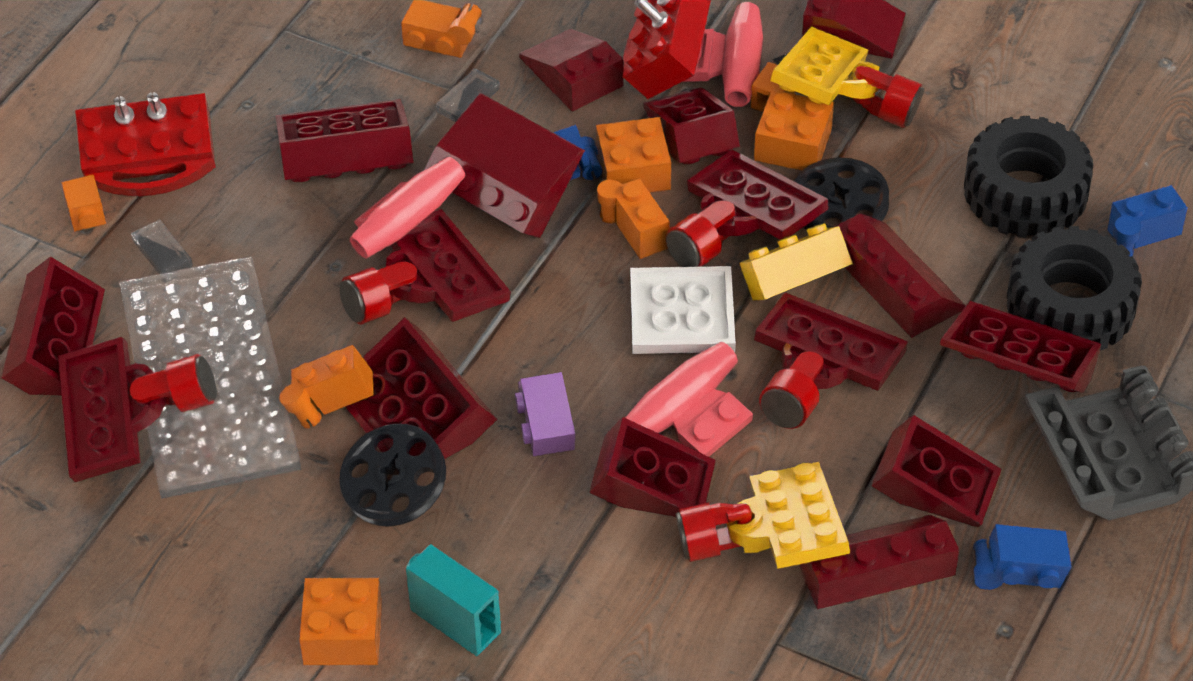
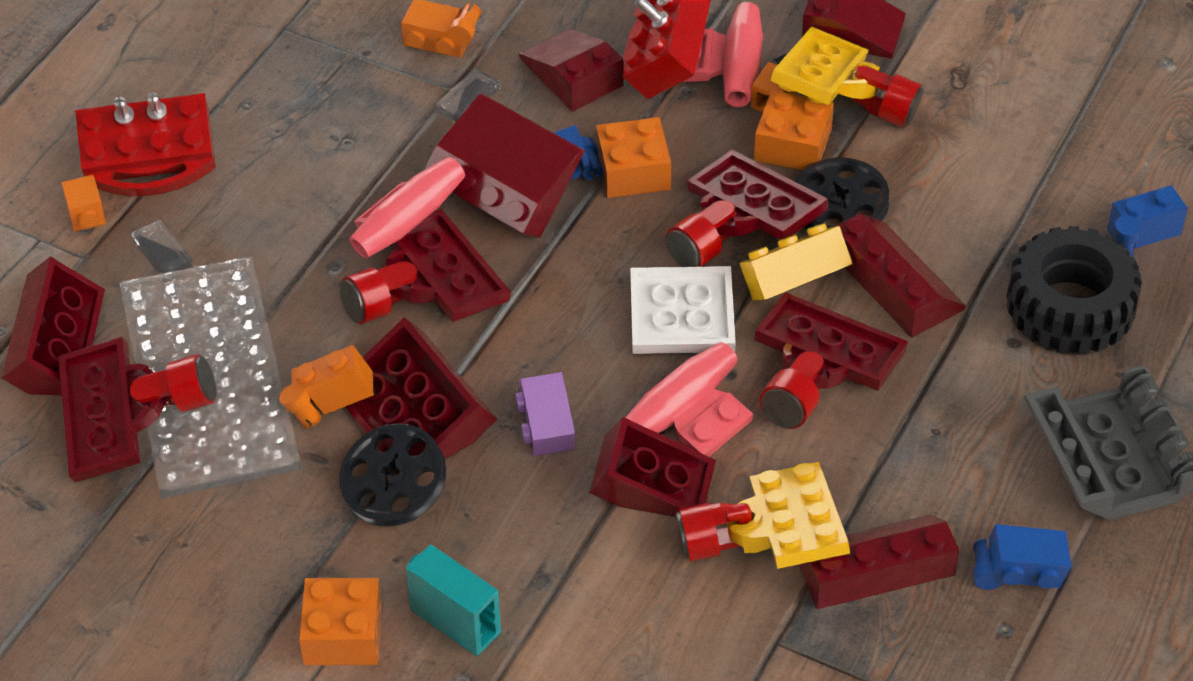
(344, 140): dark red slope -> none
(635, 215): orange hinge -> none
(695, 124): dark red slope -> none
(936, 474): dark red slope -> none
(1023, 346): dark red slope -> none
(1031, 147): black tyre -> none

